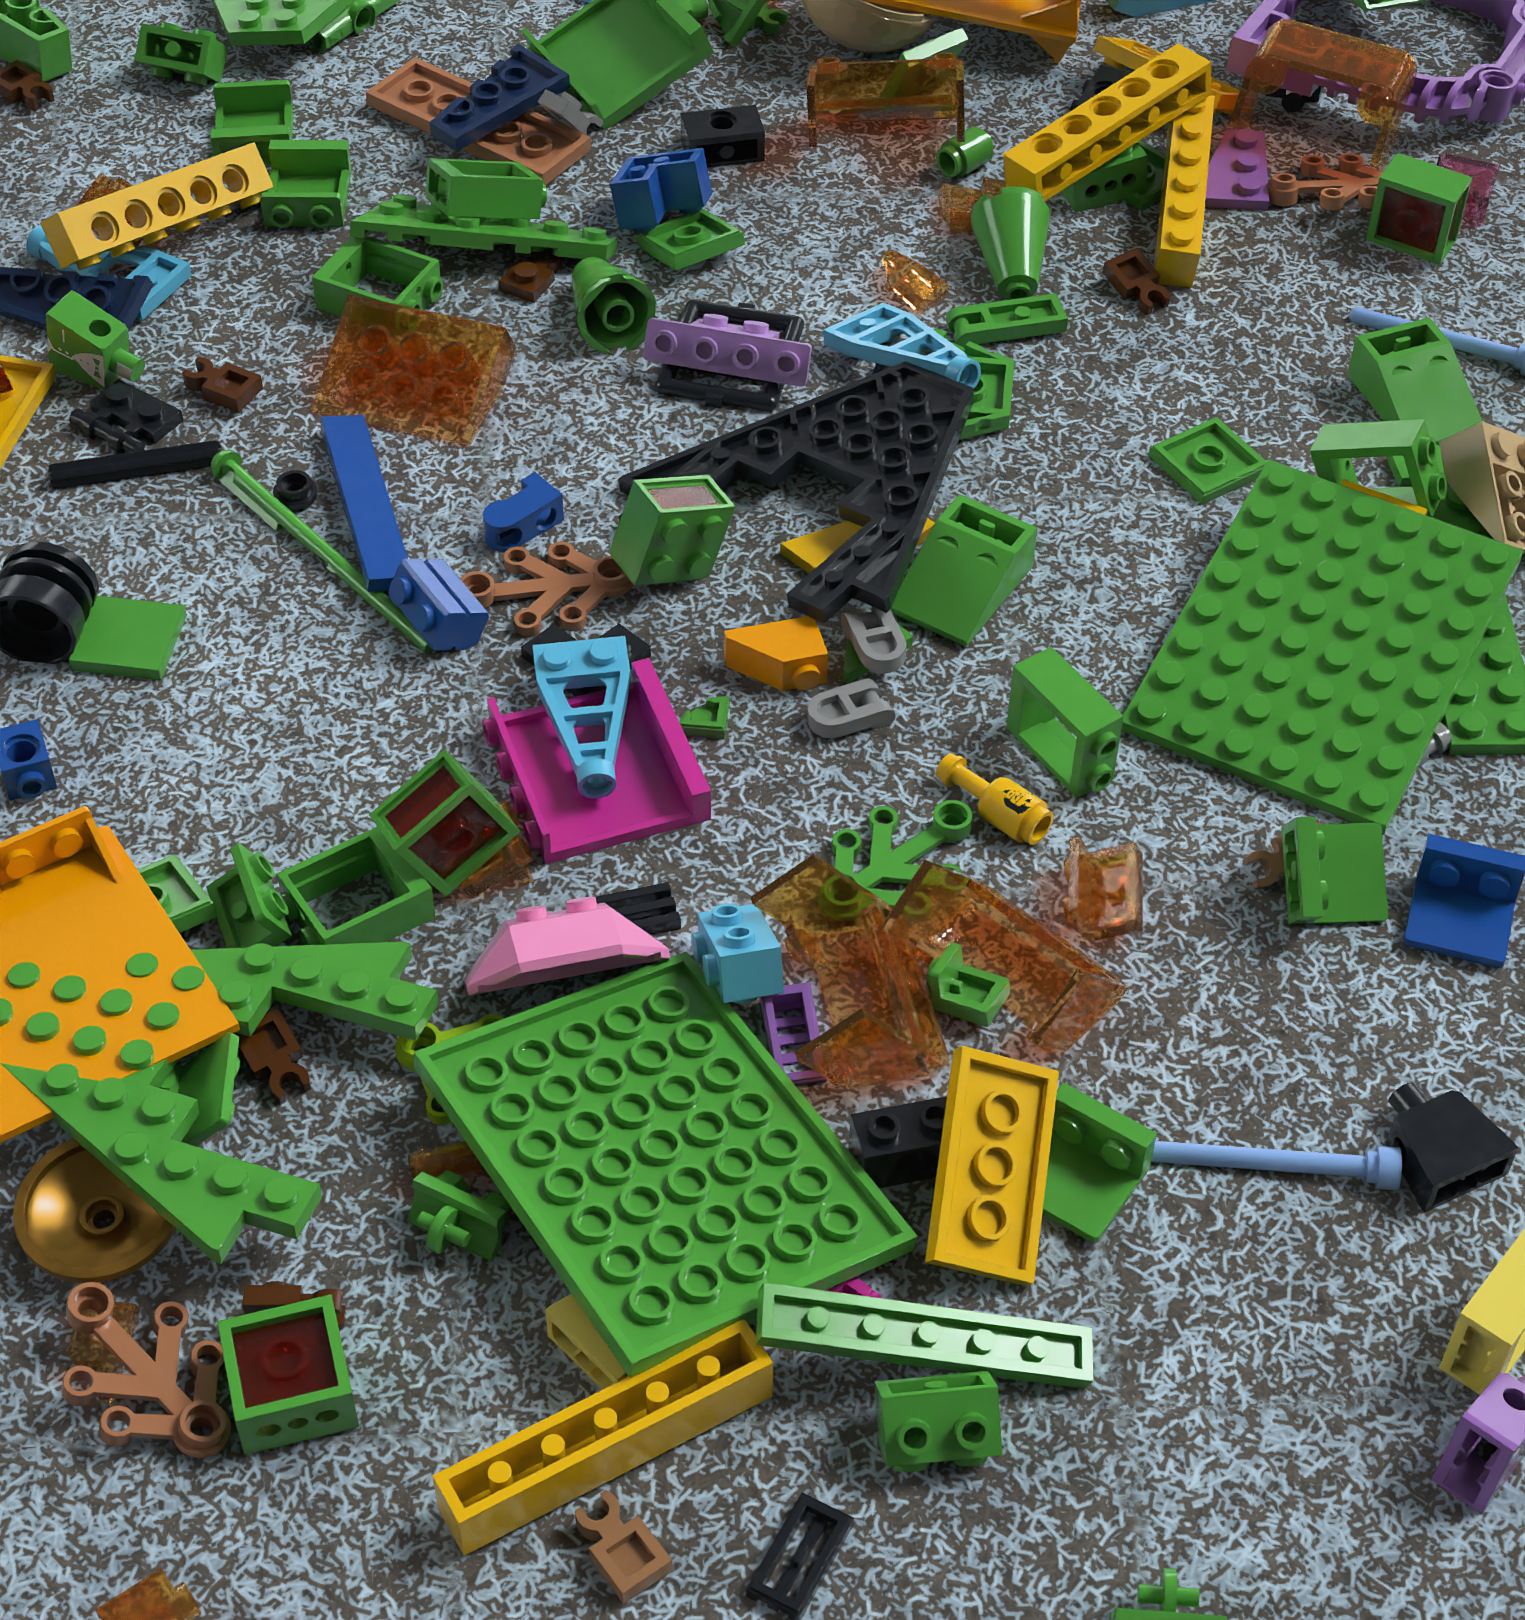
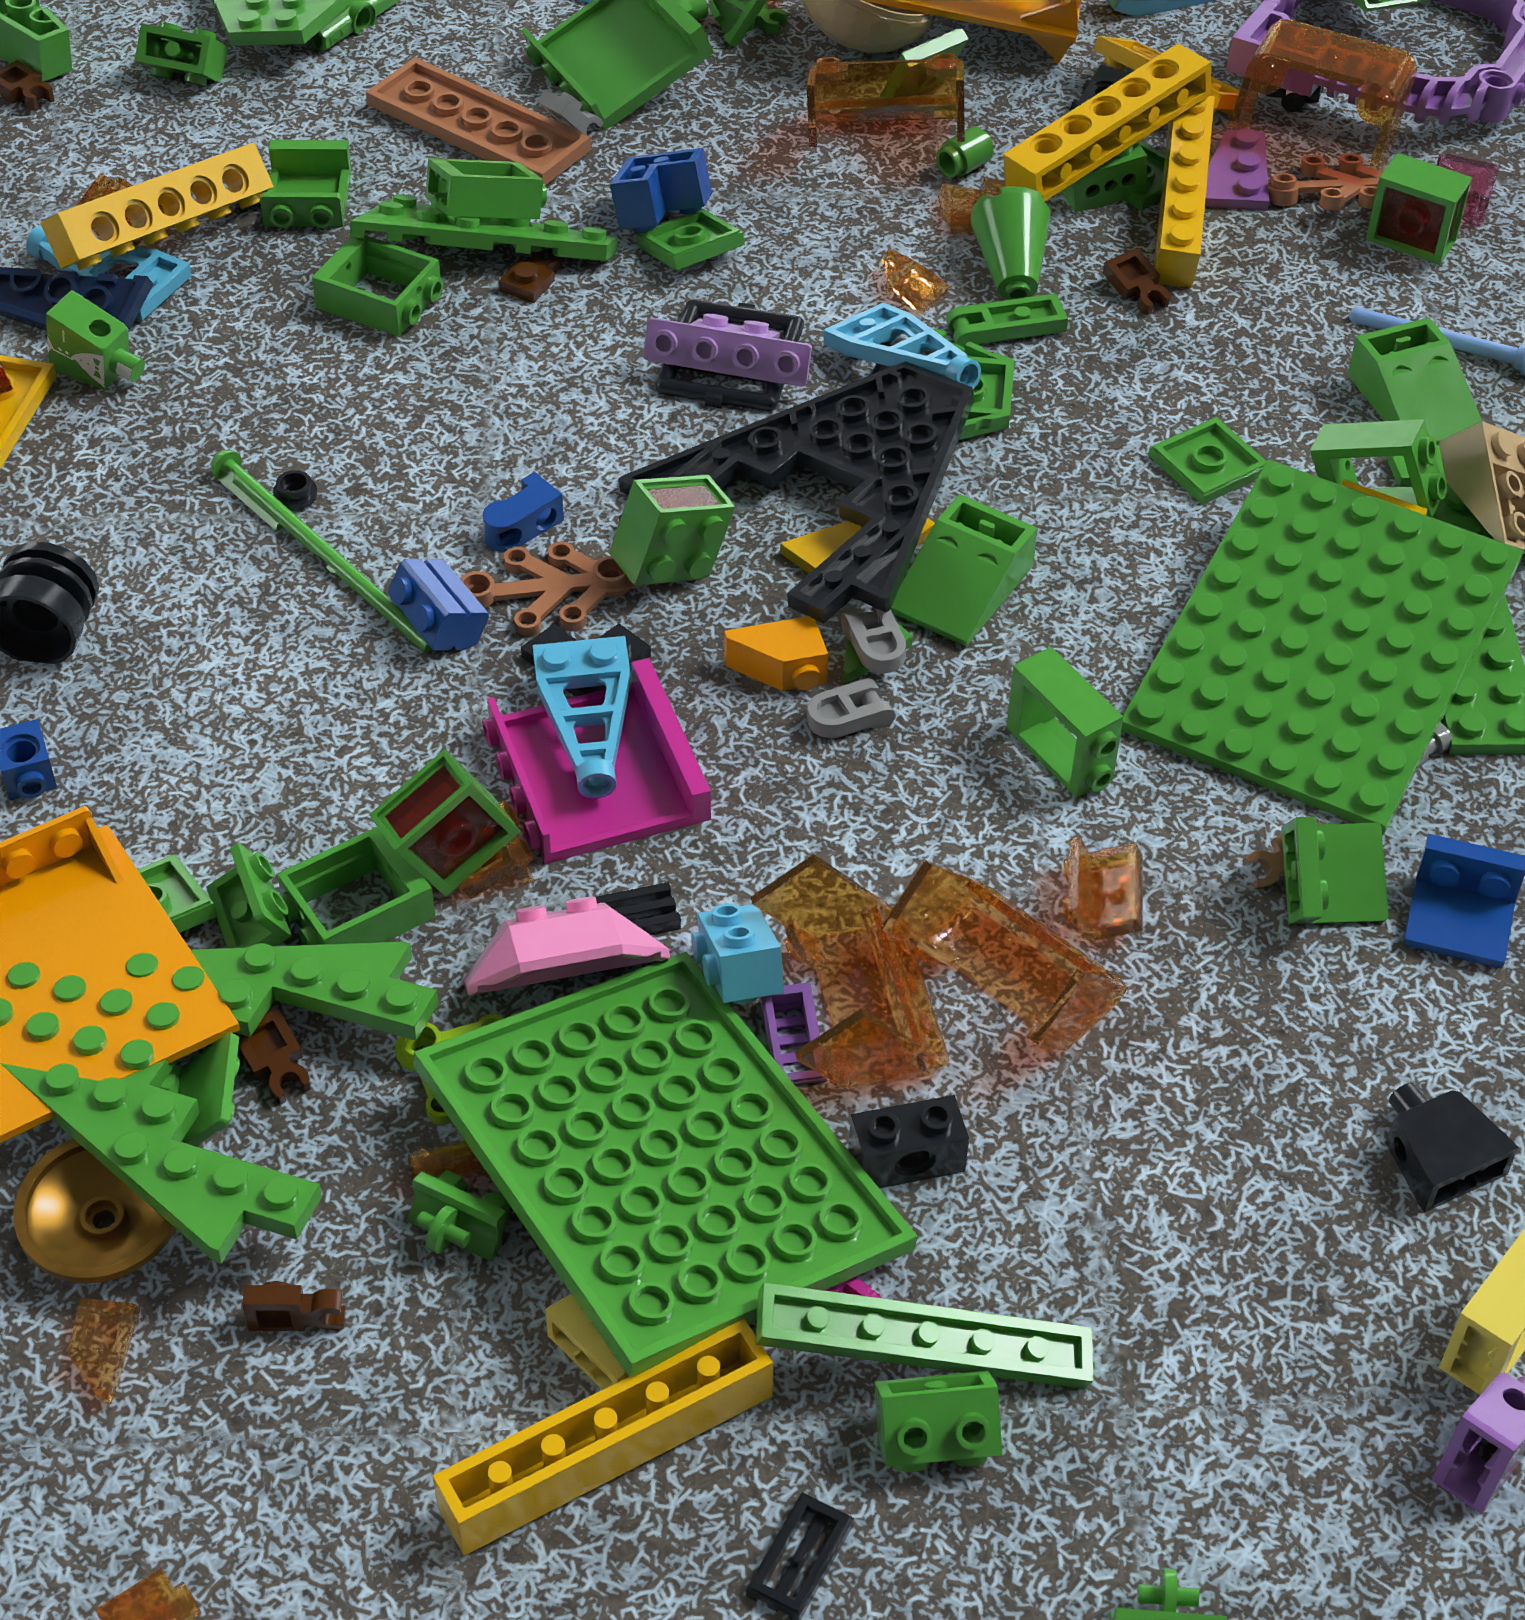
(128, 638): bright green tile -> none
(133, 411): black plate -> none
(133, 464): black axle -> none
(149, 1378): nougat plant -> none
(225, 386): reddish brown plate -> none
(252, 114): bright green panel -> none
(287, 1374): piece -> none
(364, 499): blue tile -> none
(414, 369): clear orange slope -> none
(498, 99): dark blue wing -> none
(610, 305): bright green cone -> none
(624, 1553): medium nougat plate -> none
(708, 719): bright green tile -> none
(725, 134): black brick -> none
(896, 865): bright green plant -> none
(965, 989): bright green bracket -> none
(992, 1166): yellow plate -> none
(1001, 801): yellow piece -> none
(1092, 1163): bright green bracket -> none
(1376, 1167): light blue piece -> none

